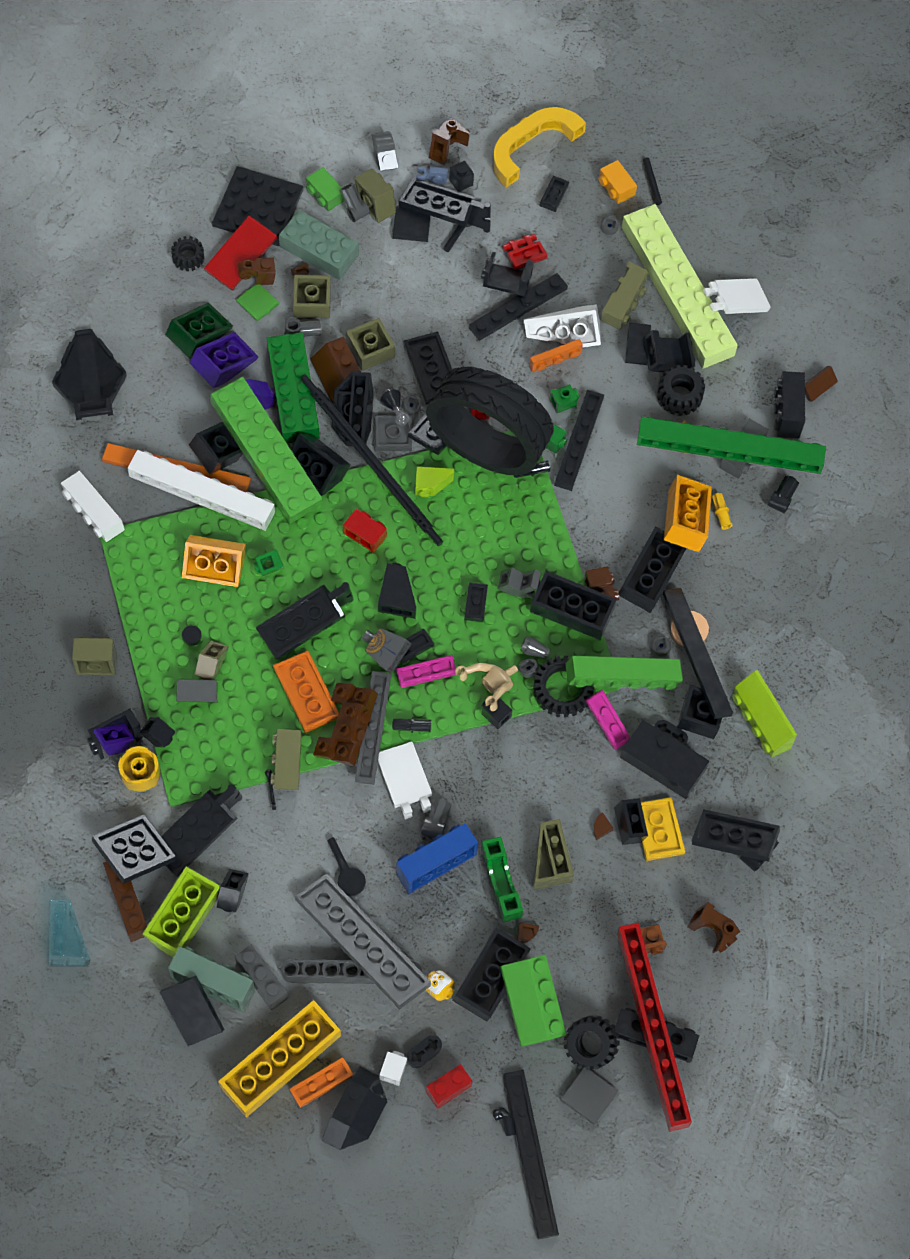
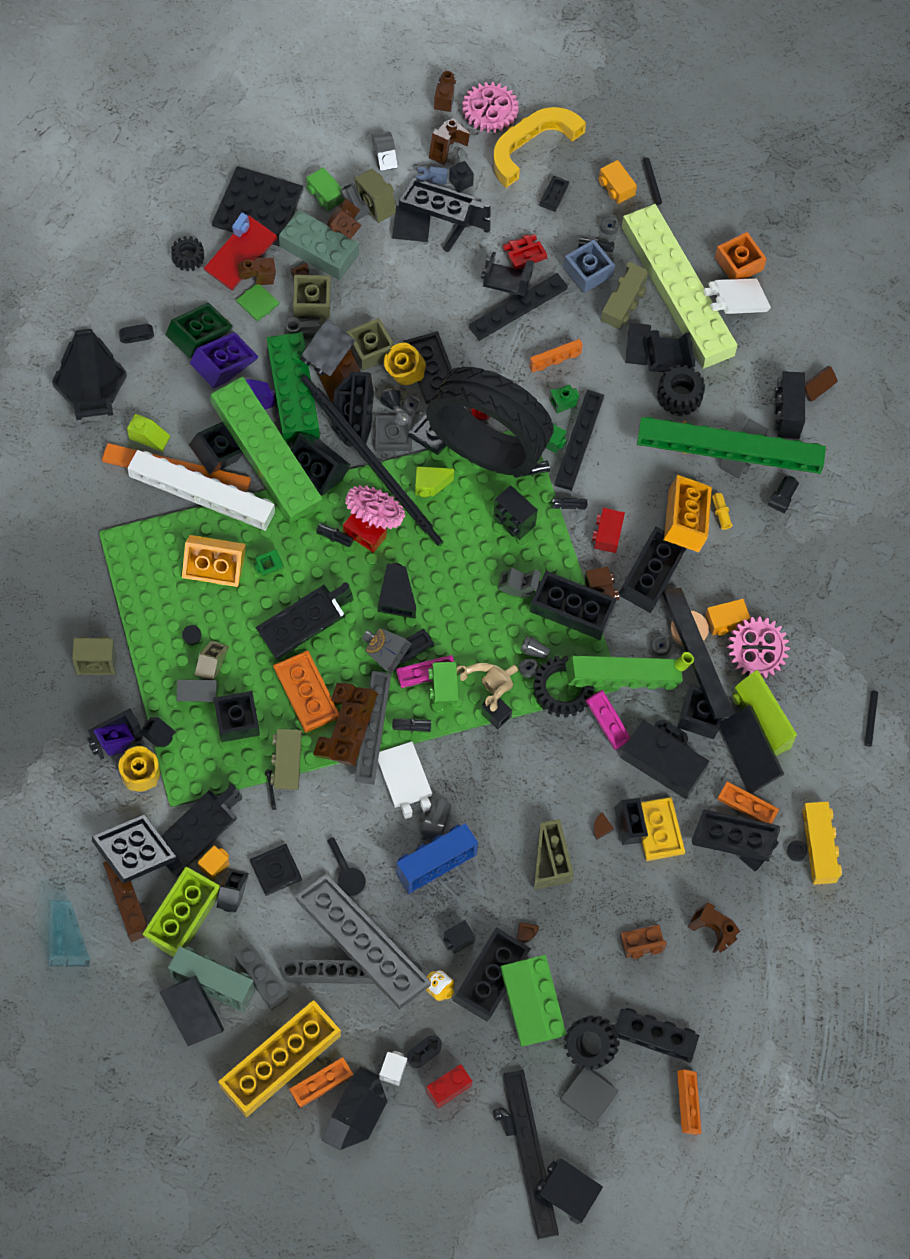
(92, 506): white brick -> none
(136, 333): none -> black beam
(147, 433): none -> lime slope
(214, 862): none -> light orange brick
(236, 716): none -> black brick
(241, 225): none -> medium blue plate
(275, 869): none -> black tile
(326, 348): none -> black panel
(334, 535): none -> black axle
(343, 219): none -> reddish brown tile
(375, 507): none -> bright pink gear
(405, 364): none -> yellow brick
(444, 682): none -> bright green brick
(445, 92): none -> reddish brown brick
(458, 937): none -> black brick
(476, 602): black plate -> none
(483, 98): none -> bright pink gear
(501, 881): green arch -> none
(514, 513): none -> black brick
(566, 326): white wedge -> none
(568, 1190): none -> black panel
(569, 503): none -> black axle
(589, 266): none -> sand blue brick
(607, 246): none -> black axle
(609, 530): none -> red brick
(654, 1027): red brick -> none
(684, 661): none -> lime hinge
(689, 1102): none -> orange plate
(726, 616): none -> light orange brick
(740, 257): none -> orange brick
(747, 803): none -> orange plate
(751, 749): none -> black tile
(758, 630): none -> bright pink gear
(796, 851): none -> black tile
(821, 843): none -> yellow brick
(871, 718): none -> black bar

